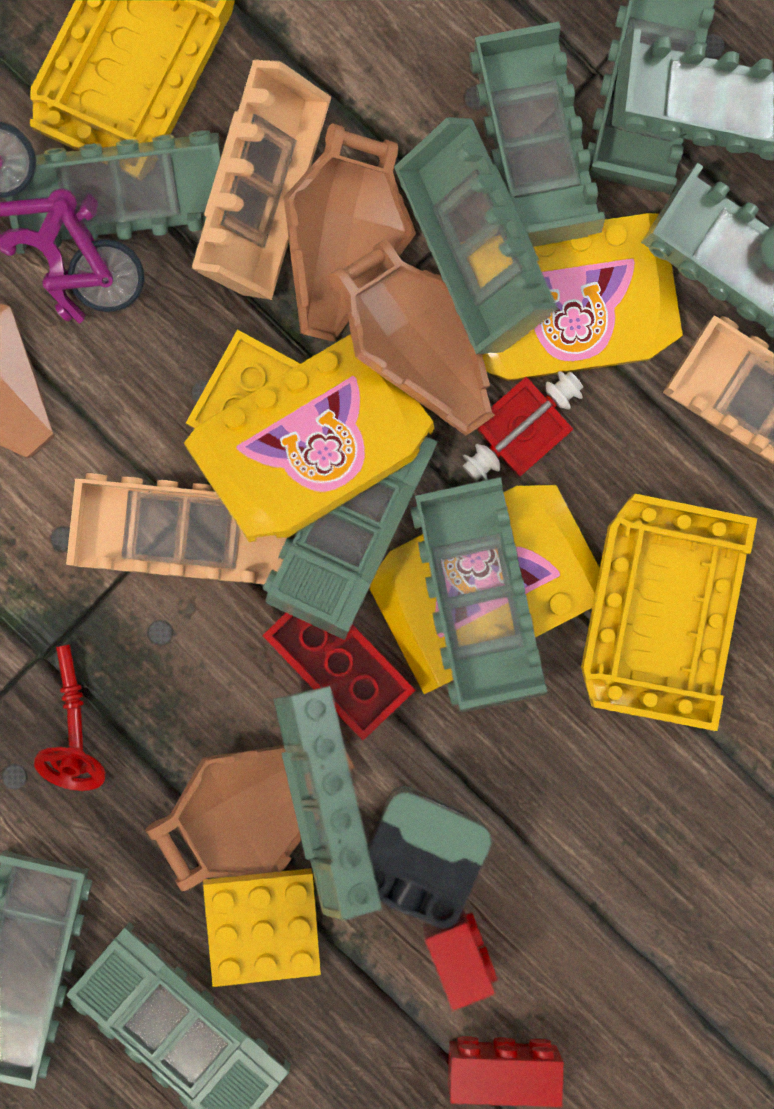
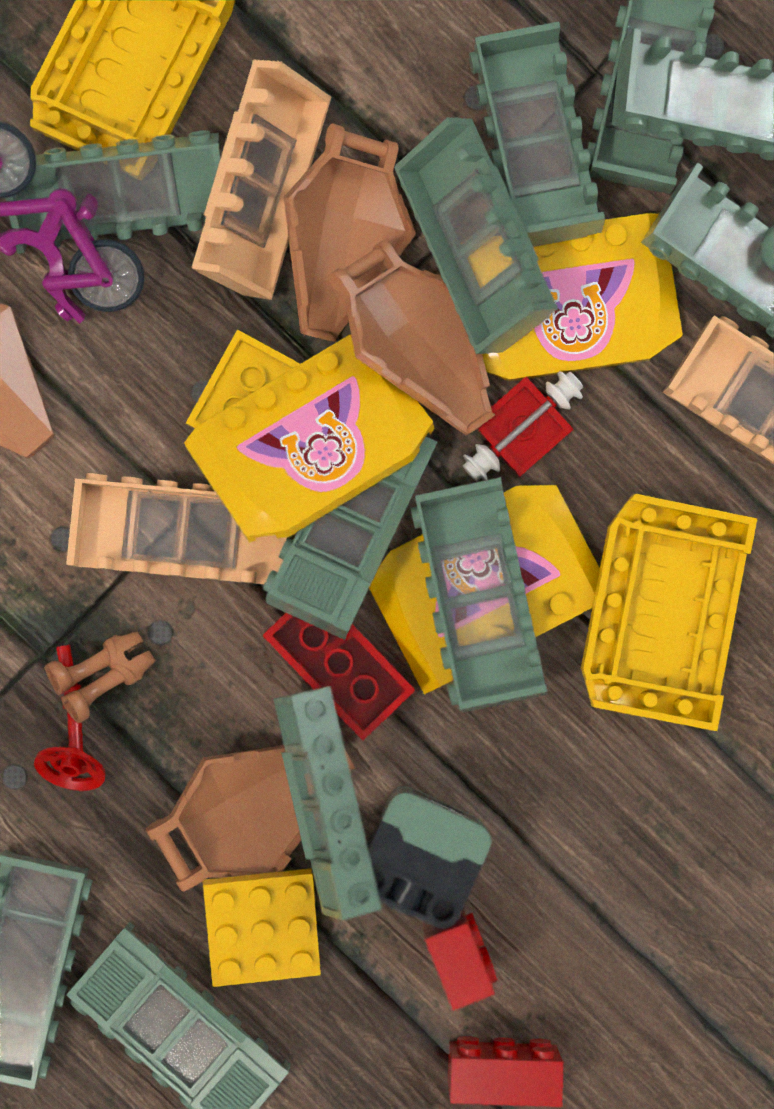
(121, 671): none -> nougat piece

